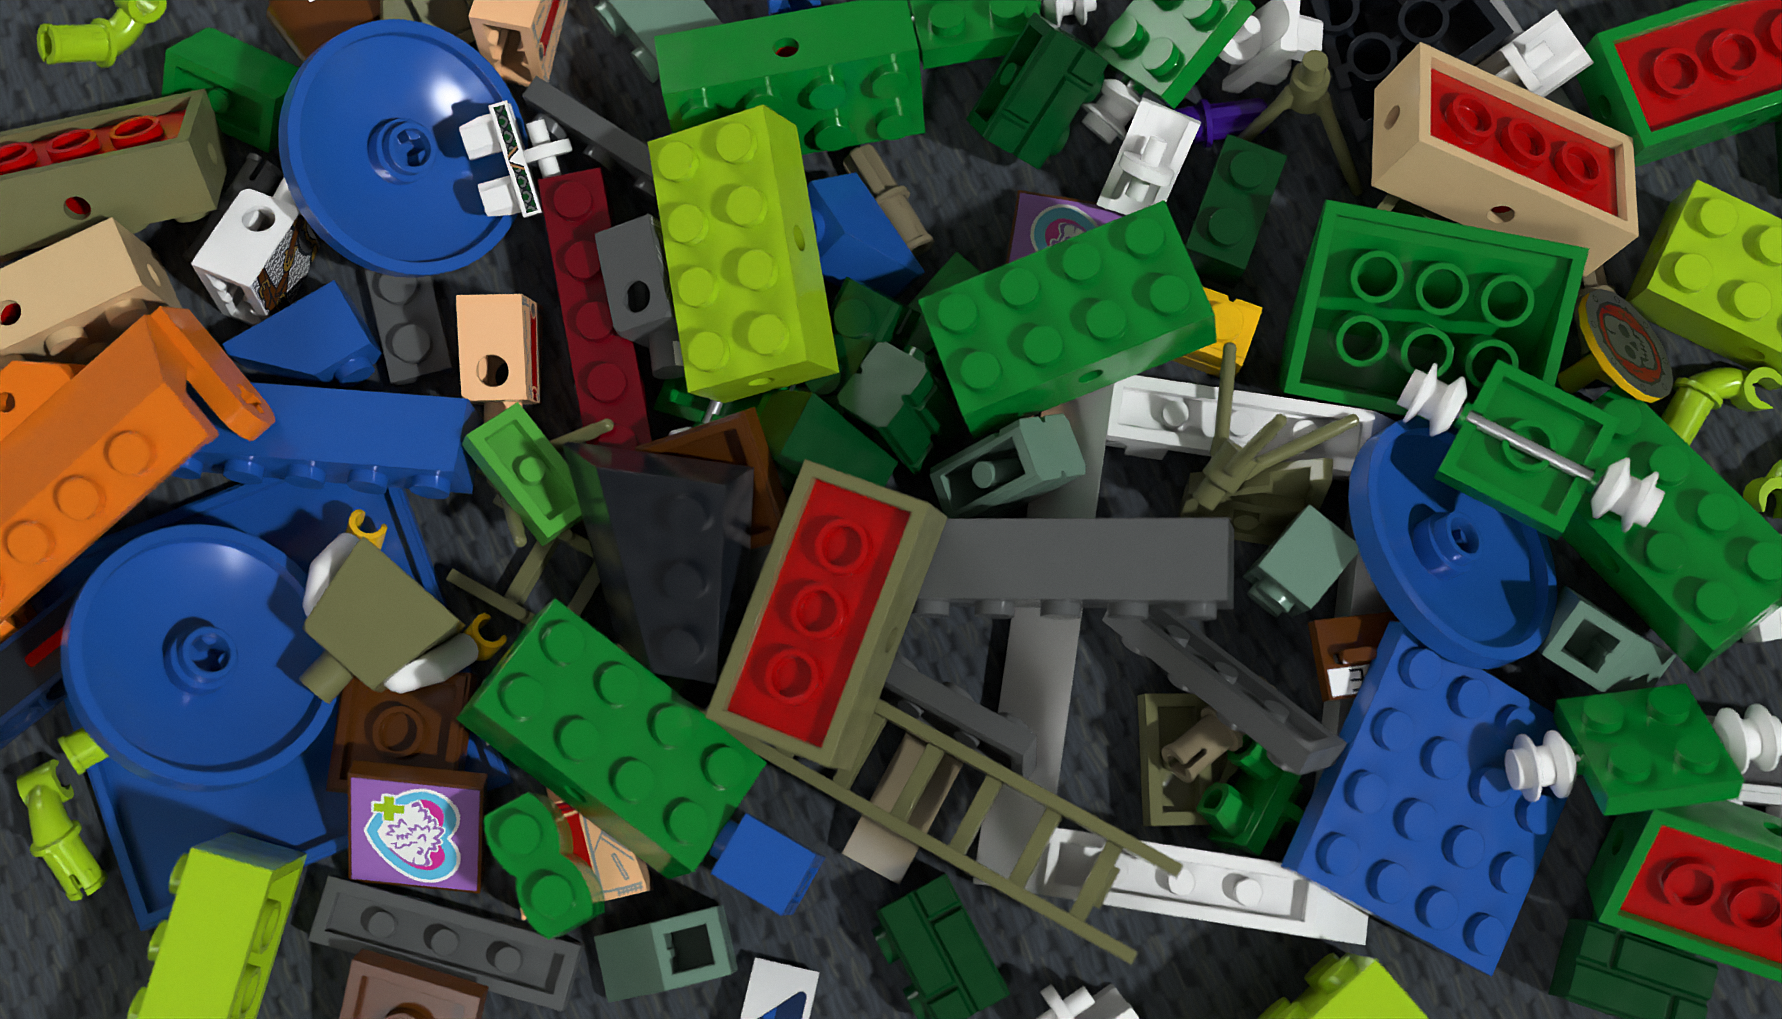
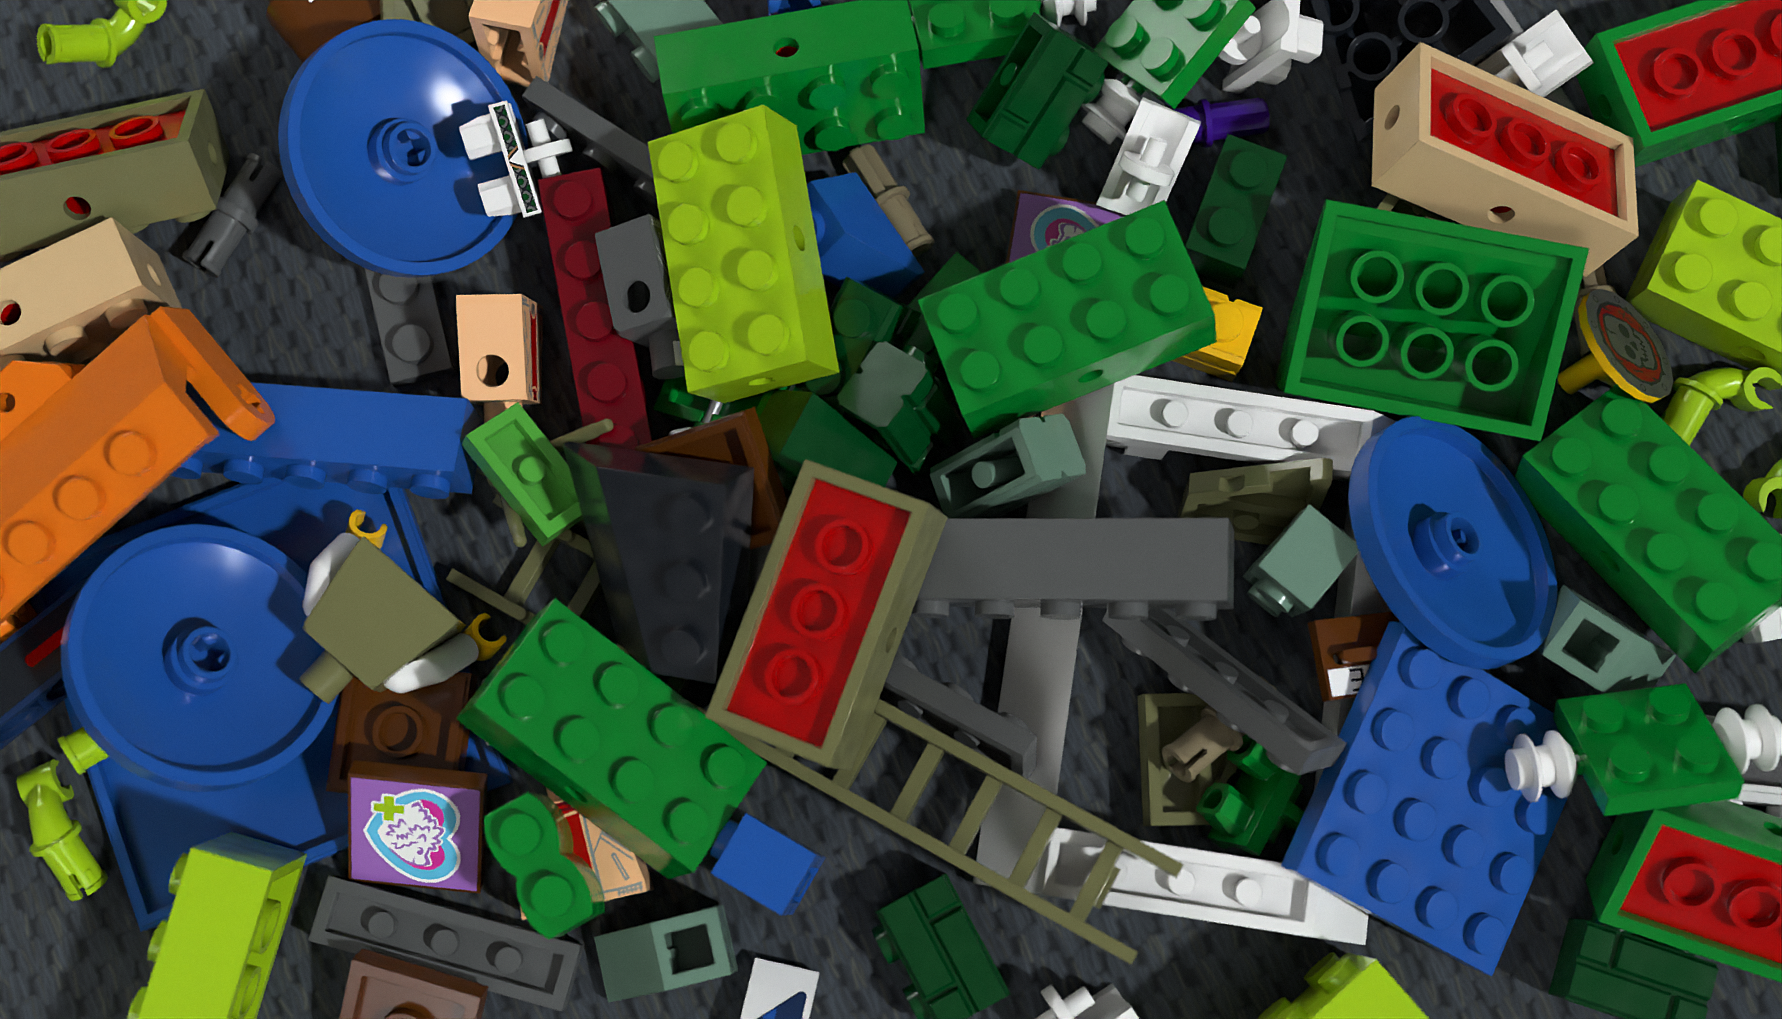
(239, 79): green panel -> none
(257, 255): white torso -> none
(311, 341): blue slope -> none
(878, 845): dark tan slope -> none
(1234, 463): olive plant -> none
(1309, 95): olive plant -> none
(1529, 449): green plate -> none

